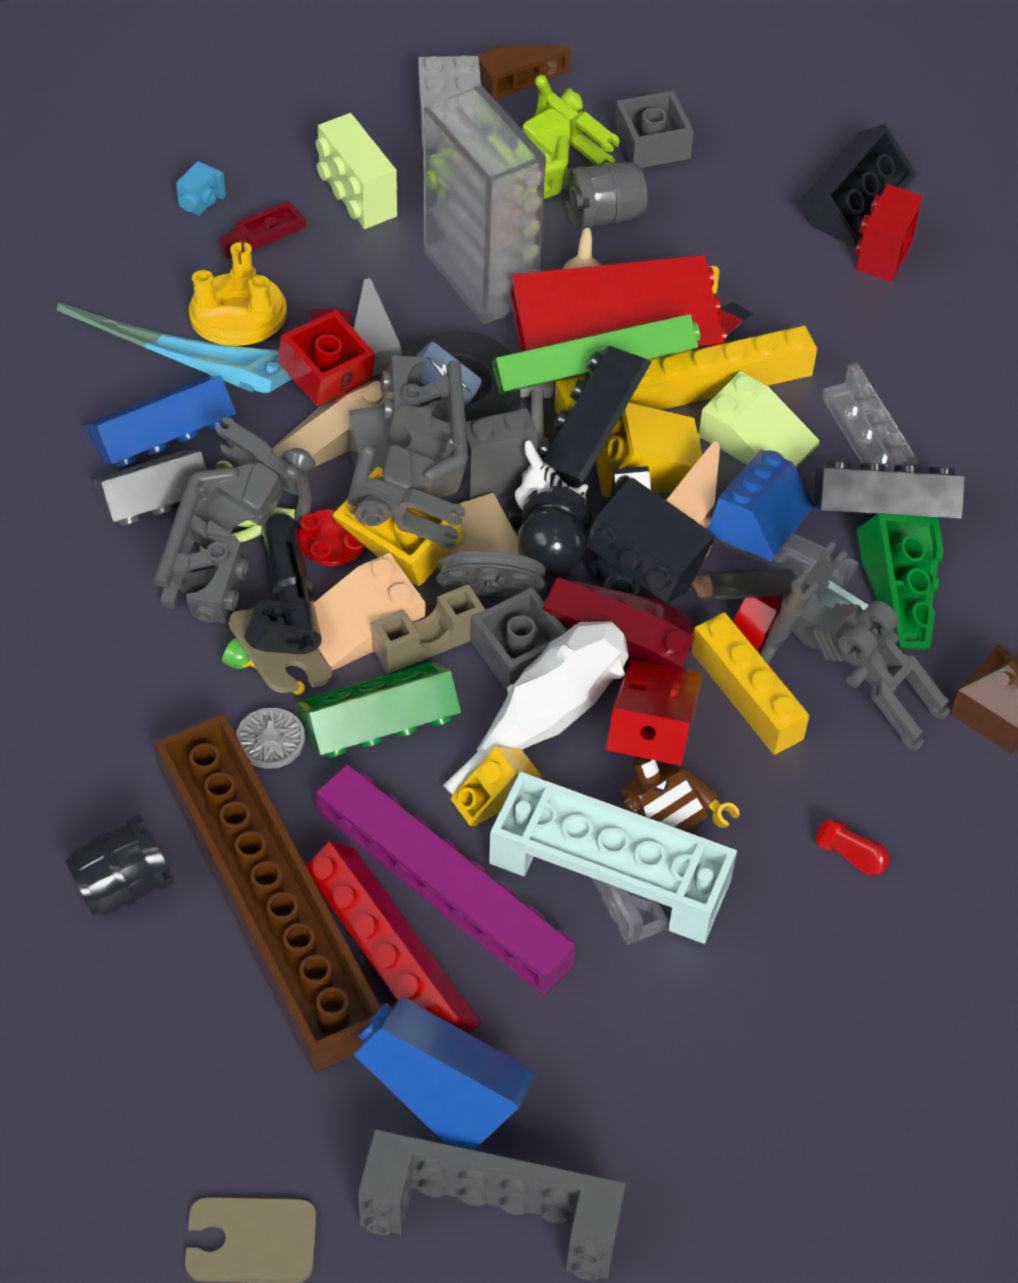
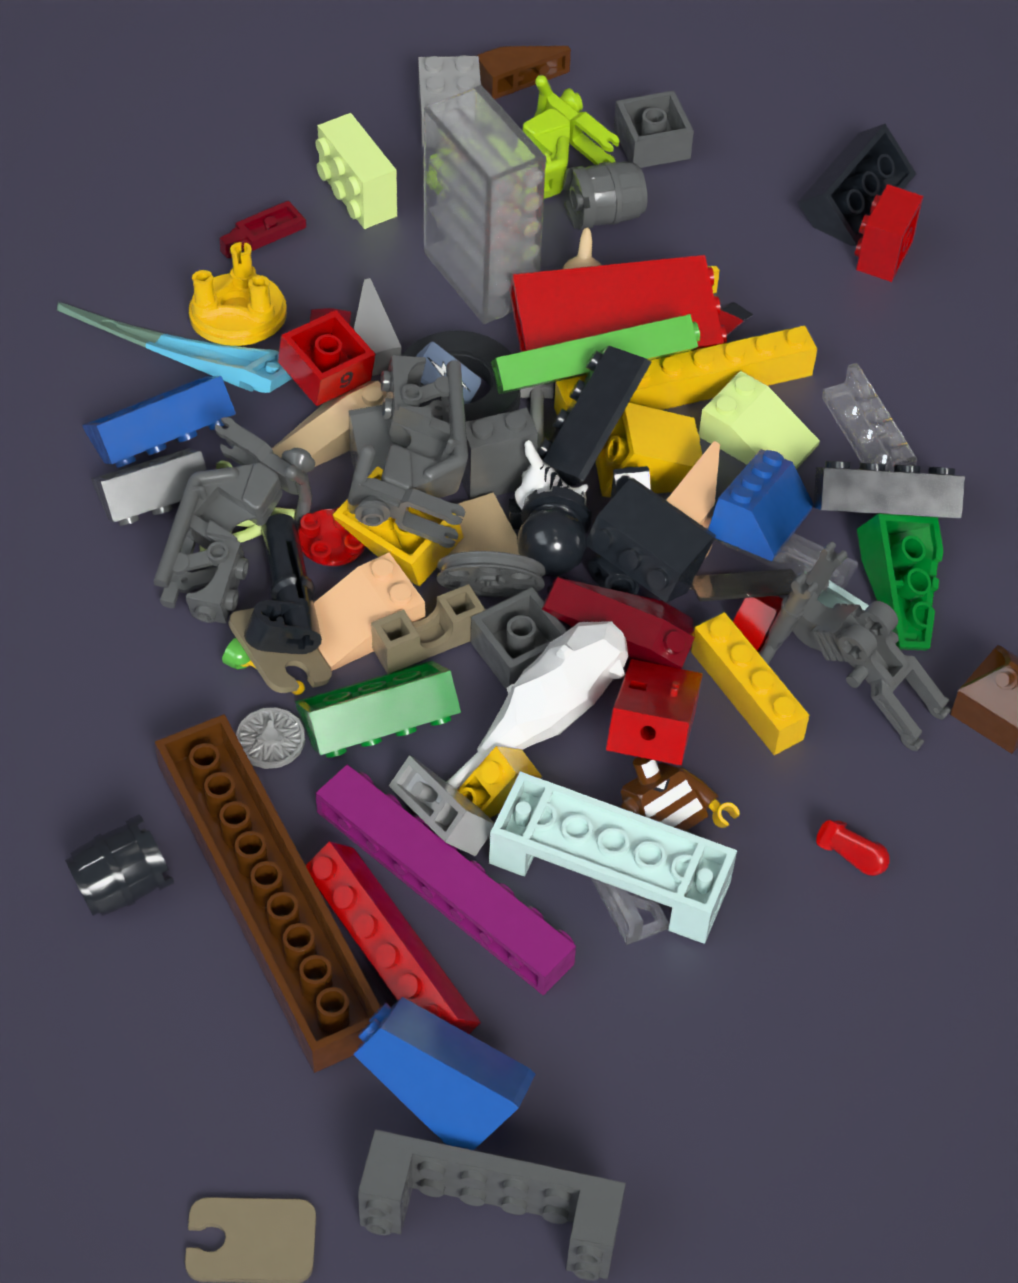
(200, 188): dark azure brick -> none
(442, 807): none -> light grey slope

